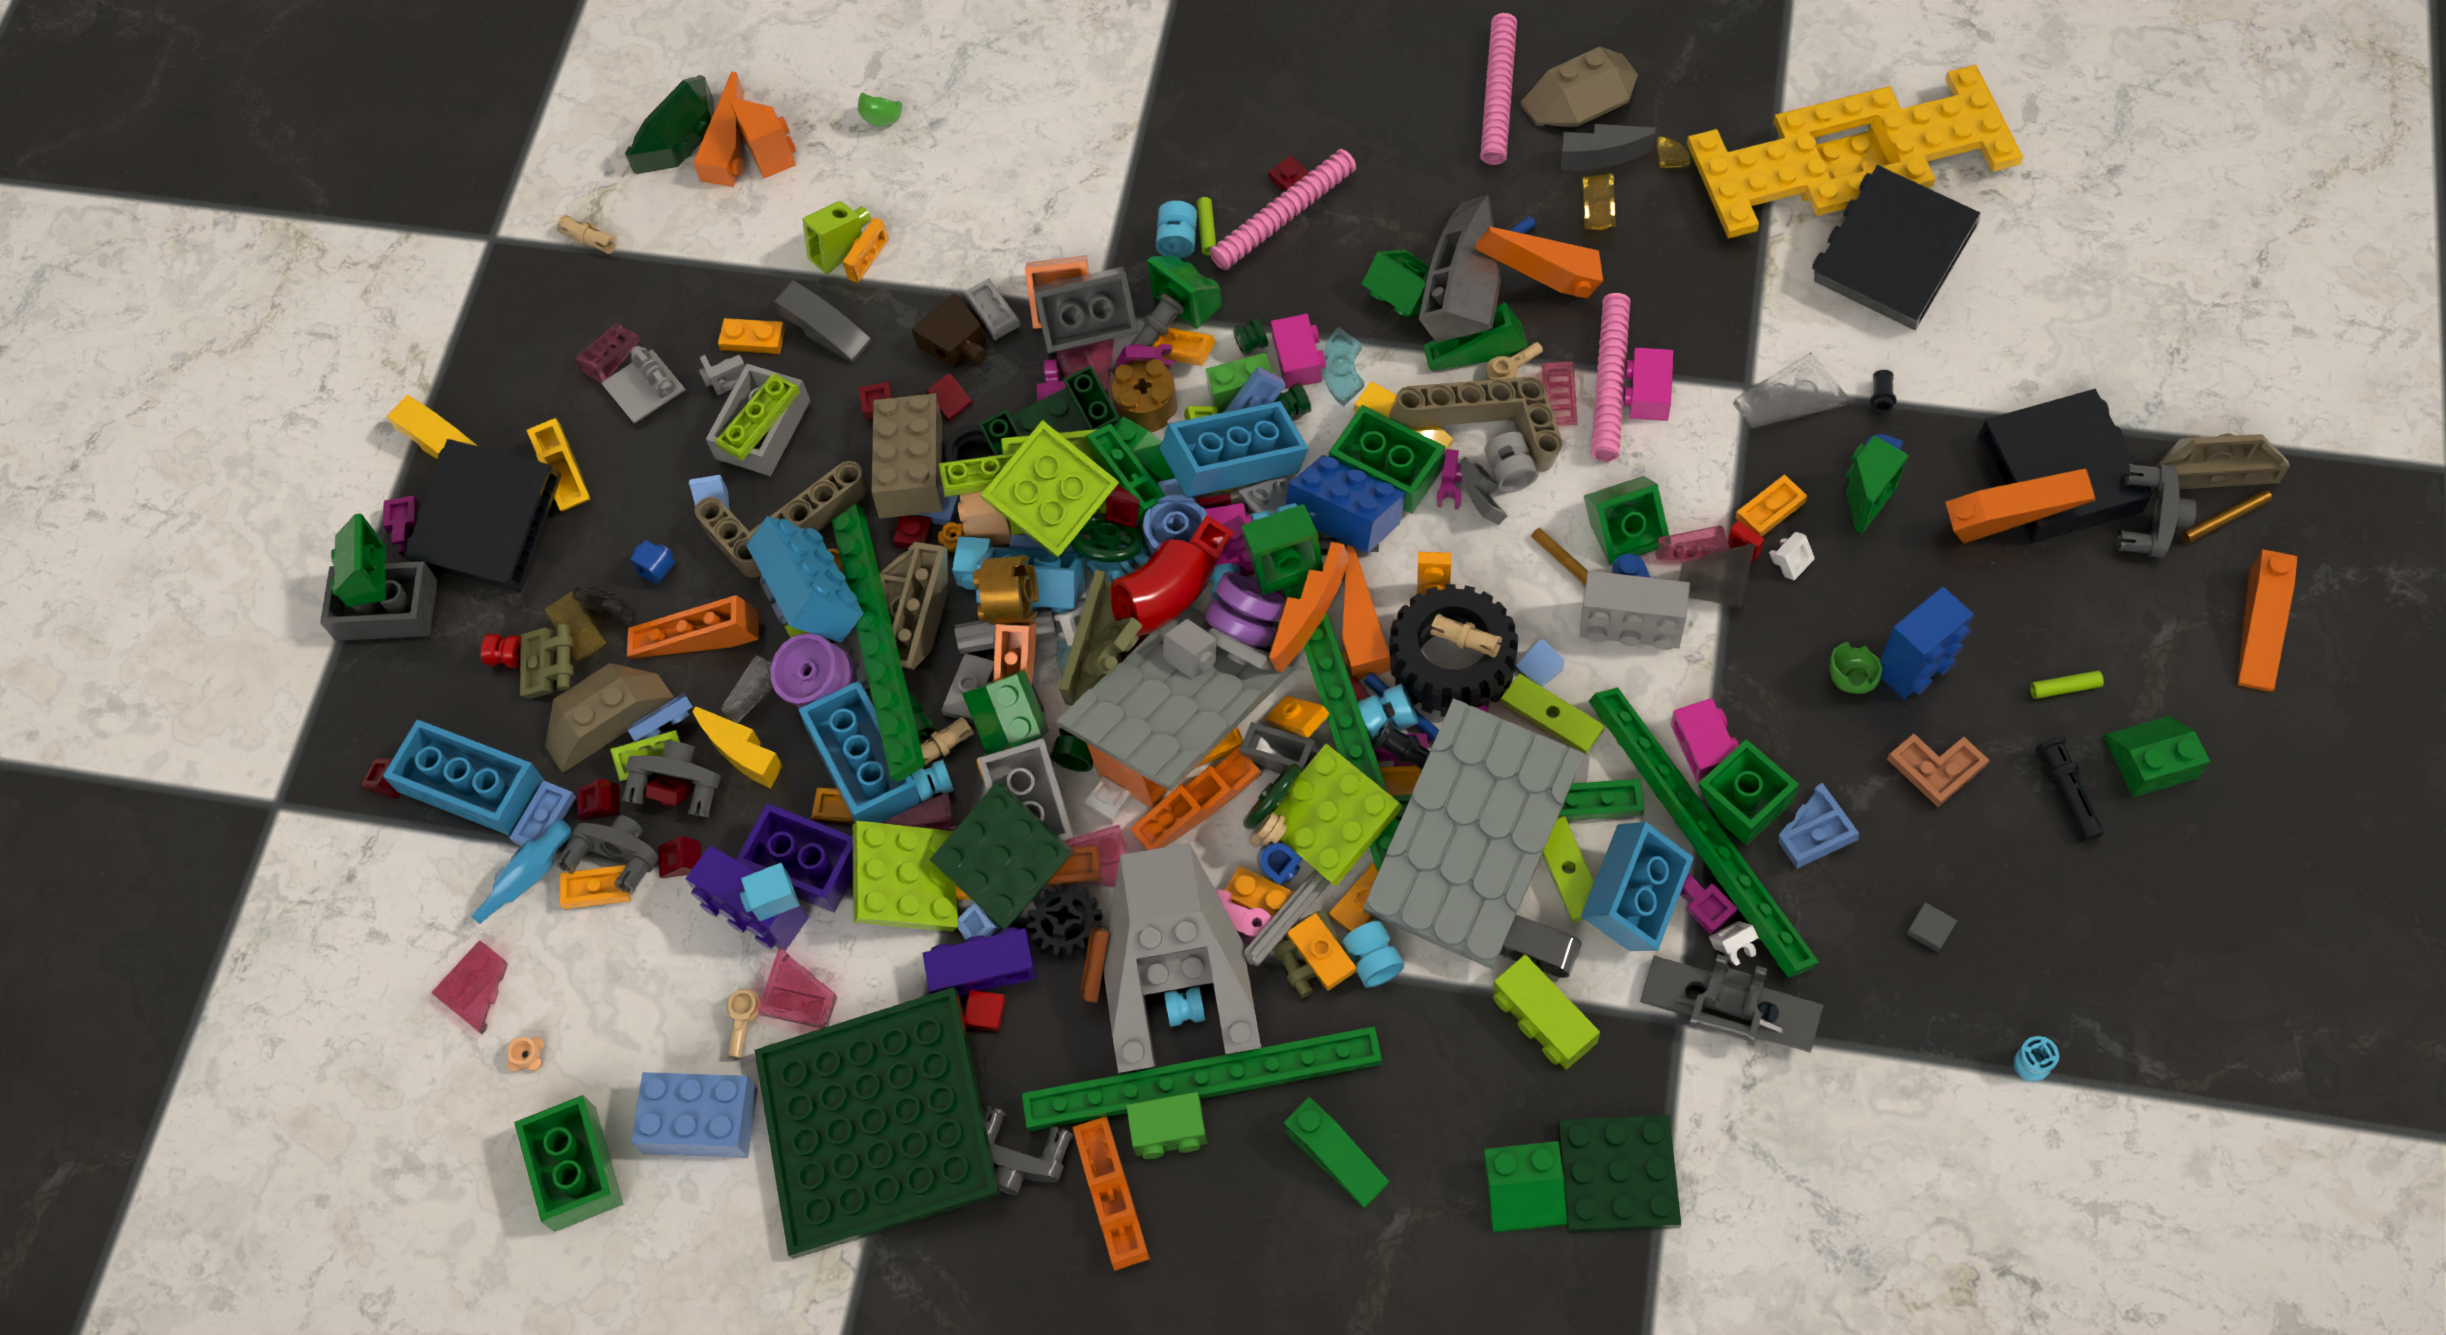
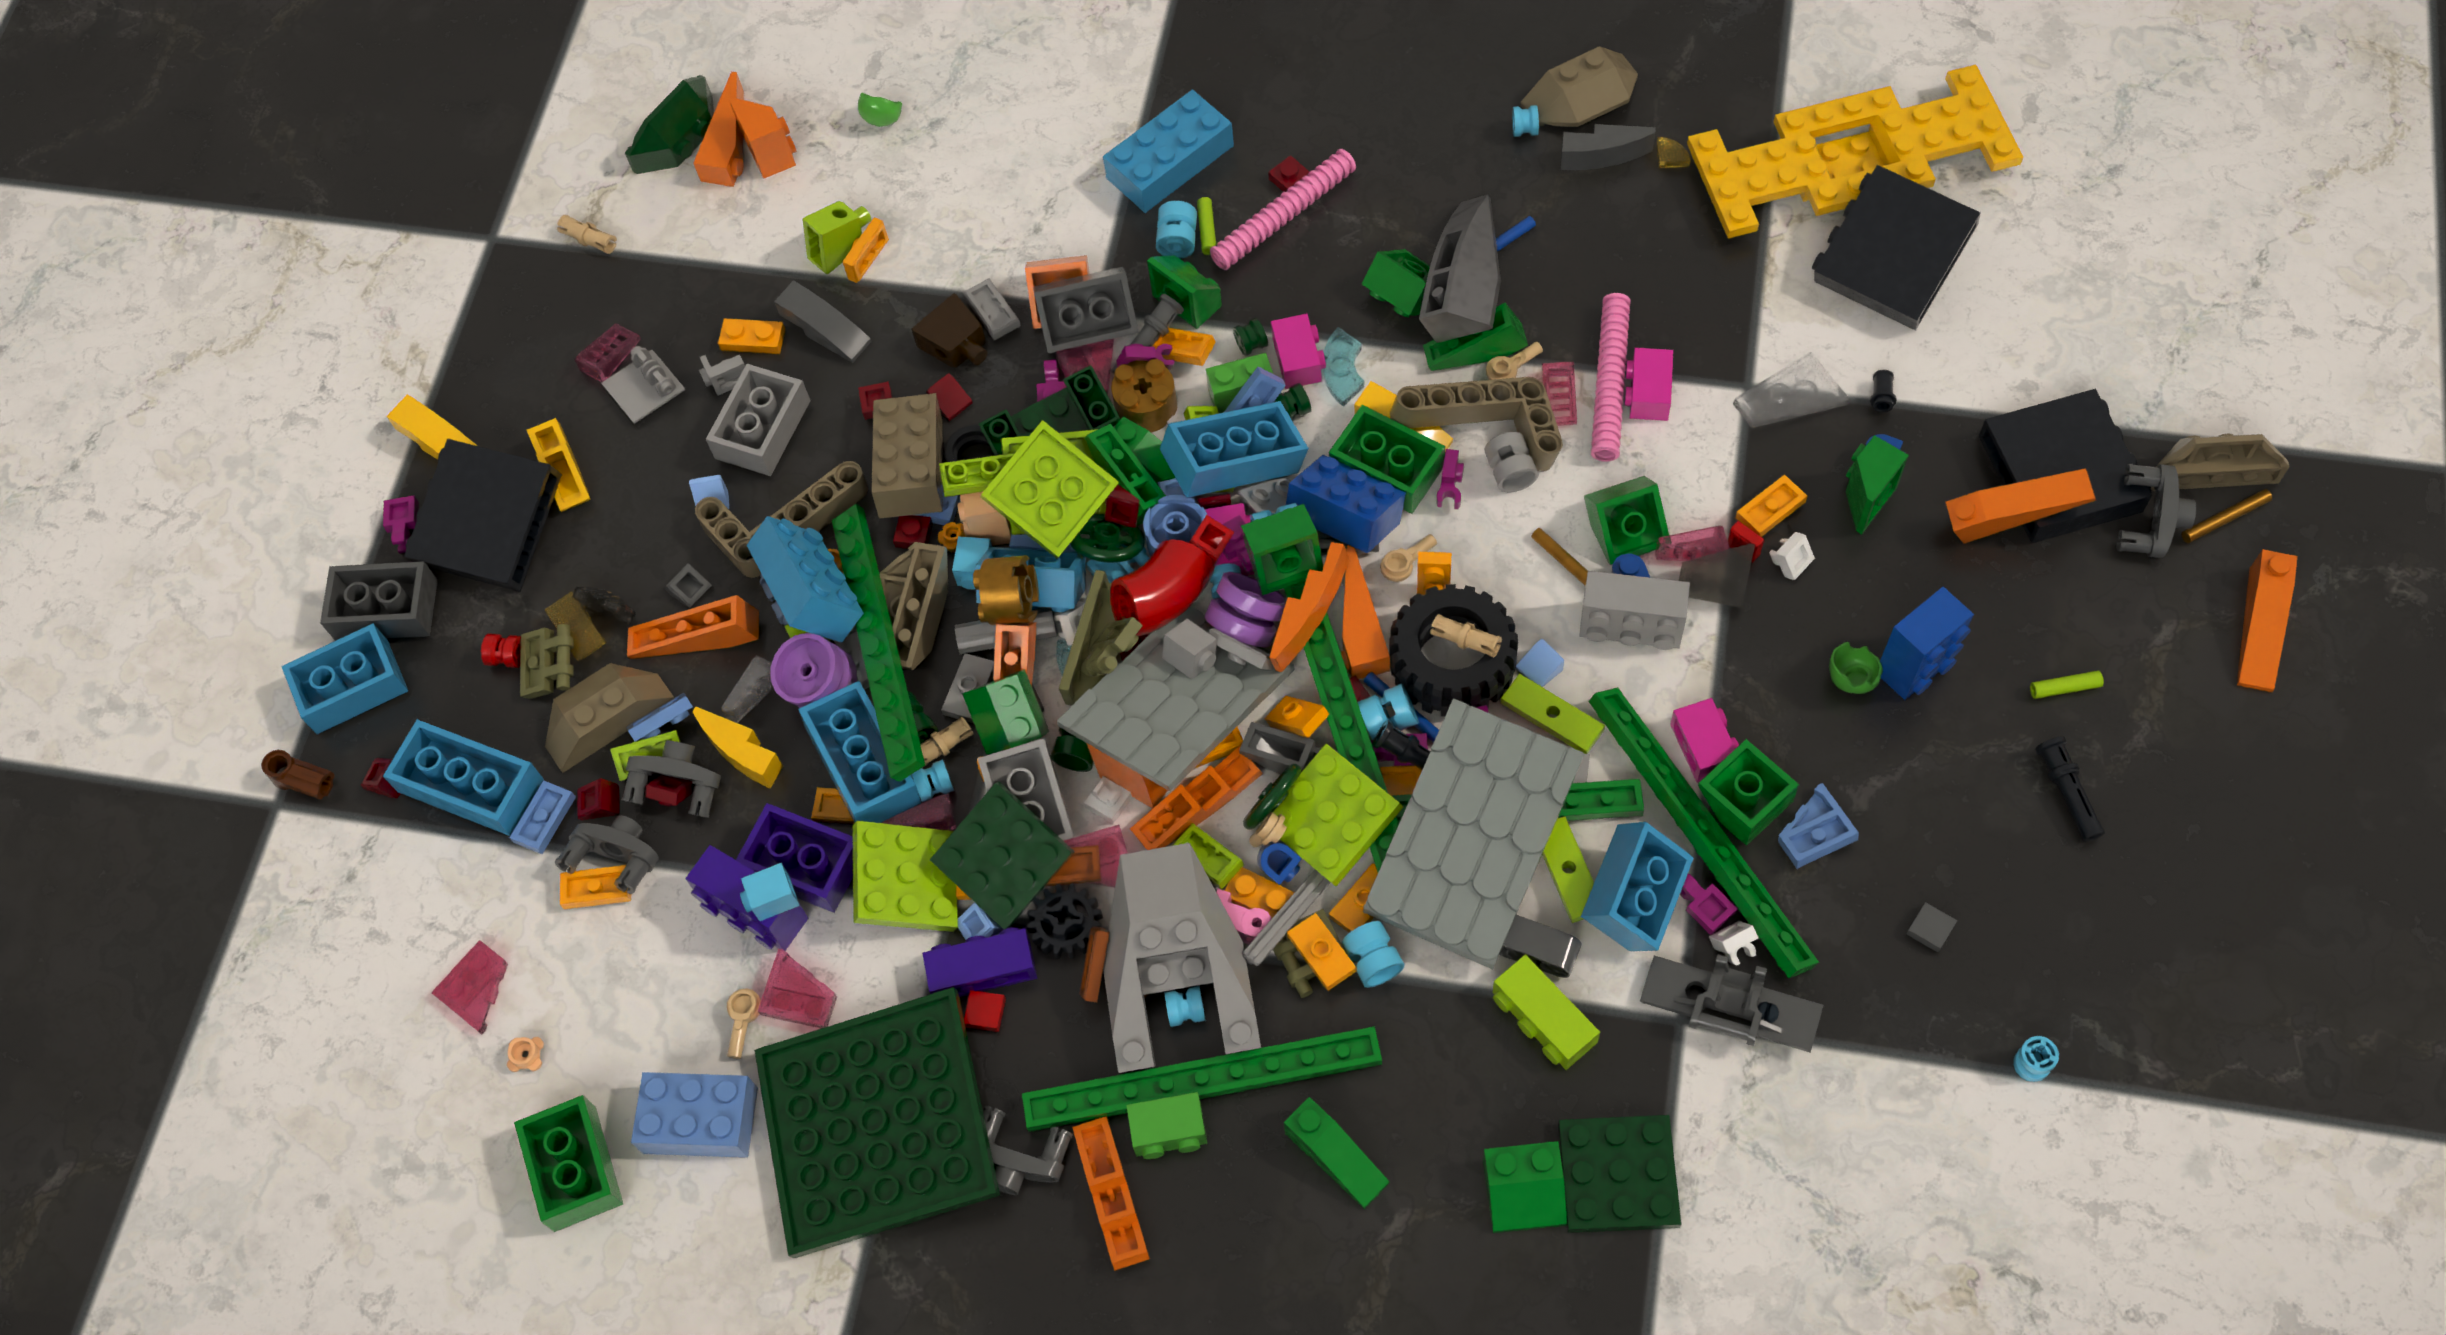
(297, 775): none -> reddish brown piece
(344, 678): none -> dark azure brick
(359, 564): green slope -> none
(524, 869): dark azure animal -> none
(652, 561): blue plate -> none
(678, 856): dark red slope -> none
(687, 586): none -> dark grey slope
(757, 416): lime tile -> none
(1168, 151): none -> dark azure brick
(1216, 859): none -> lime plate
(1398, 564): none -> tan plate
(1479, 487): dark grey slope -> none
(1498, 89): bright pink piece -> none
(1525, 121): none -> medium azure wheel
(1554, 263): orange slope -> none
(1599, 202): clear yellow slope -> none
(1935, 775): nougat plate -> none
(2157, 755): green slope -> none

